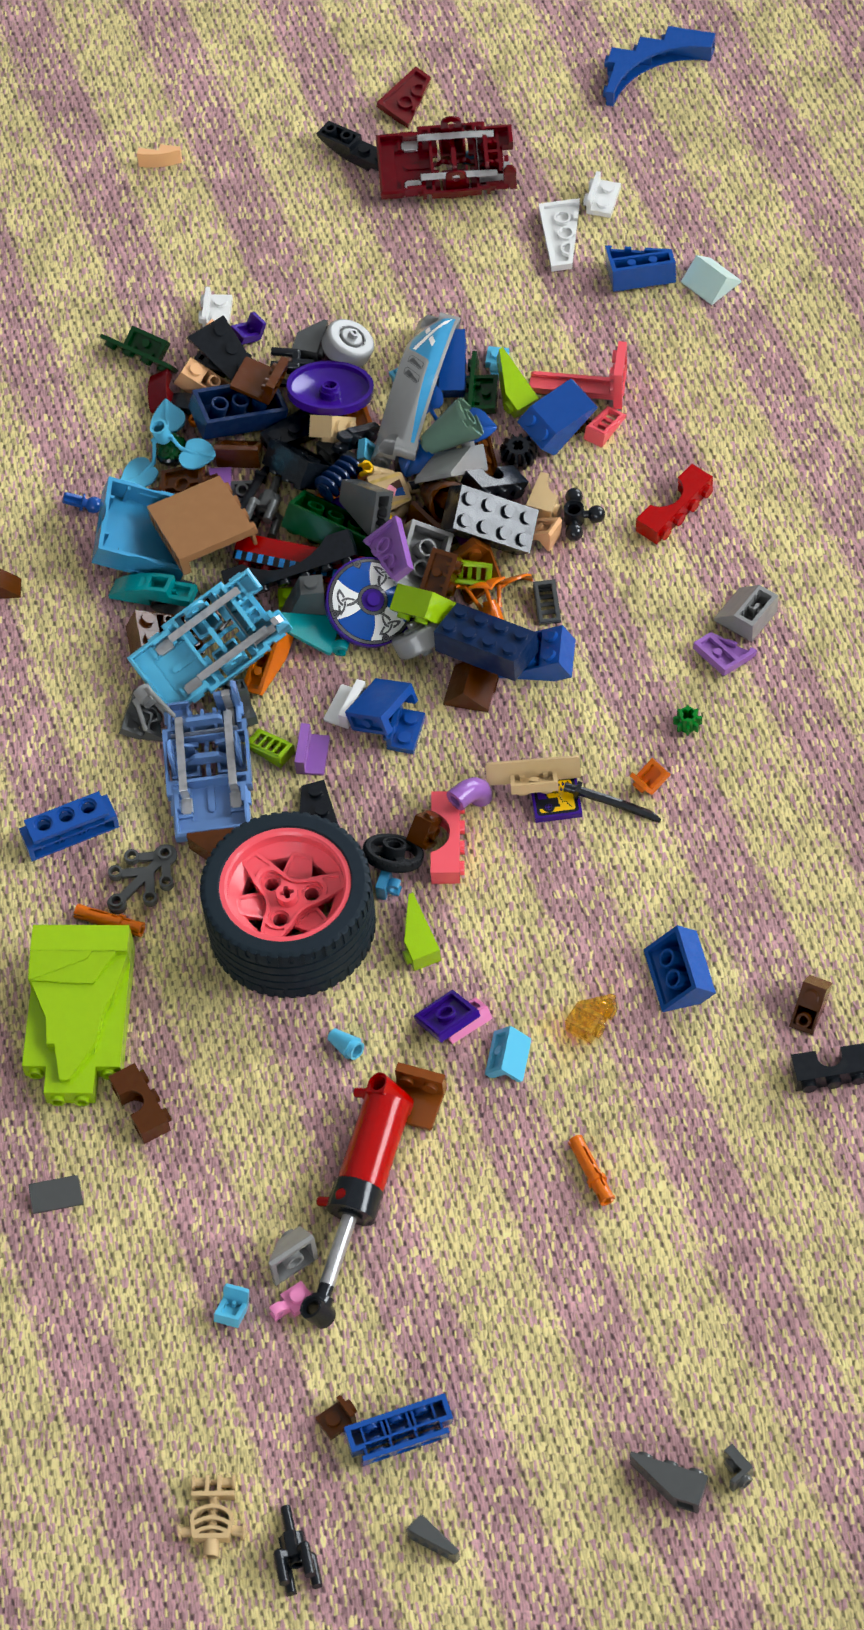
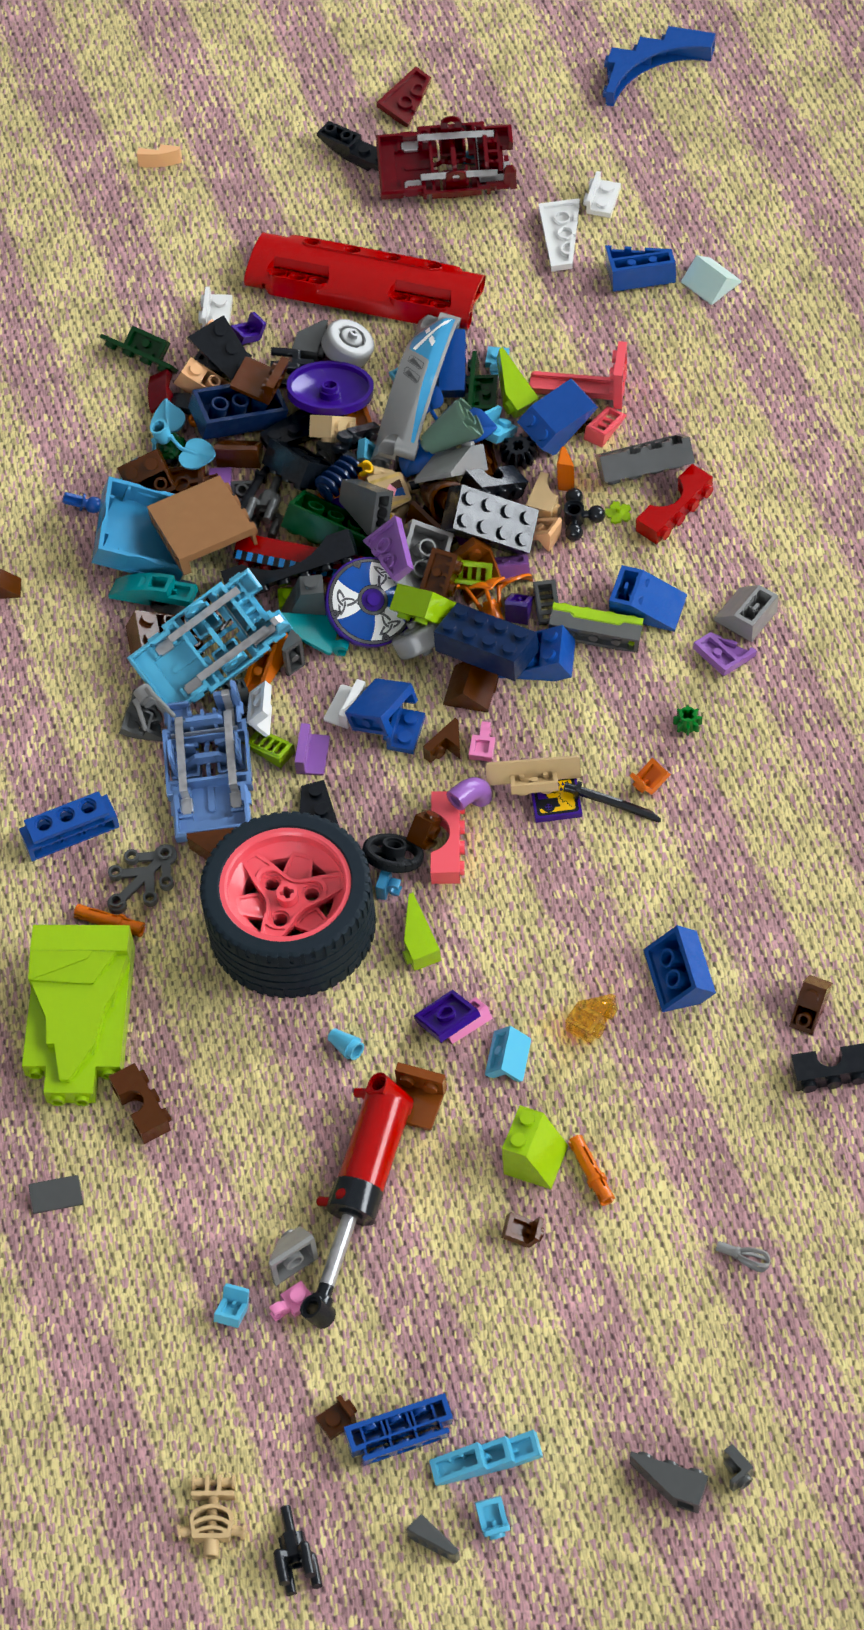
(149, 471): none -> reddish brown slope
(260, 709): none -> white panel
(293, 653): none -> dark grey slope
(361, 279): none -> red panel
(445, 739): none -> reddish brown slope
(482, 745): none -> bright pink plate
(485, 1458): none -> medium azure slope
(492, 1517): none -> medium azure bracket
(504, 426): none -> medium azure bracket
(513, 565): none -> medium lavender slope
(518, 608): none -> dark purple slope
(522, 1230): none -> reddish brown bracket
(533, 1149): none -> lime slope
(565, 470): none -> orange slope
(598, 627): none -> dark grey piece
(618, 512): none -> lime plant
(645, 458): none -> dark grey wedge
(647, 598): none -> blue slope
(736, 1253): none -> light grey piece

